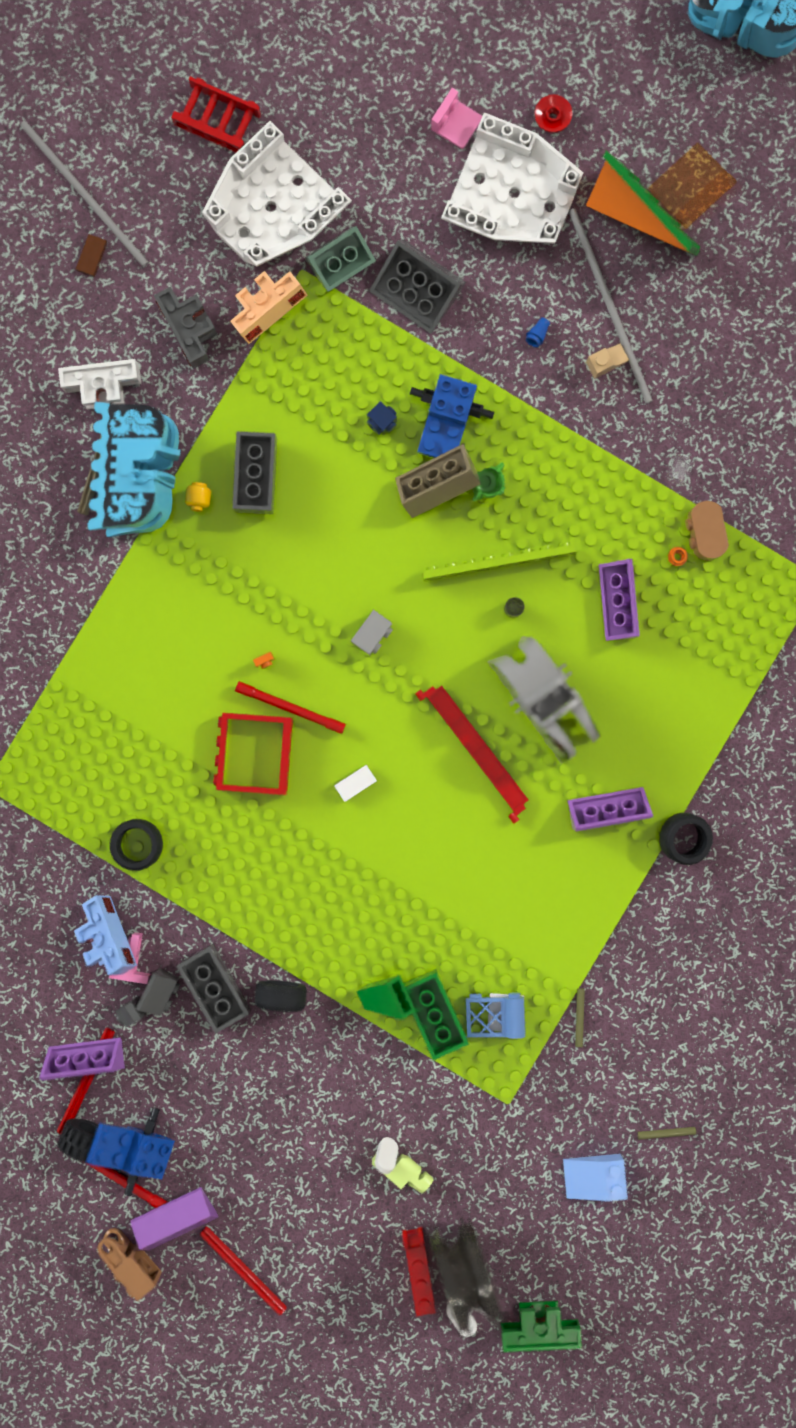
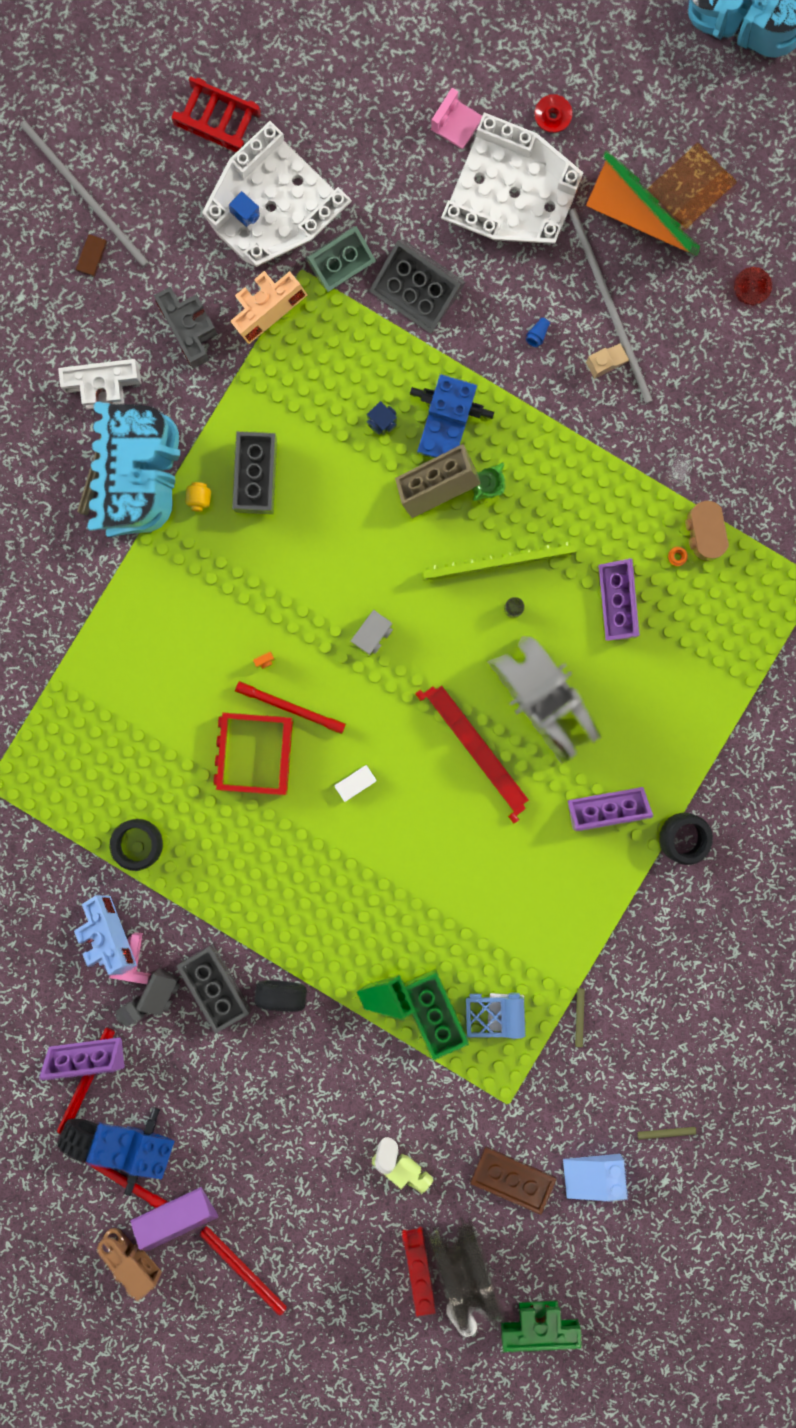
(244, 209): none -> blue brick
(513, 1180): none -> reddish brown plate
(762, 286): none -> clear red plate

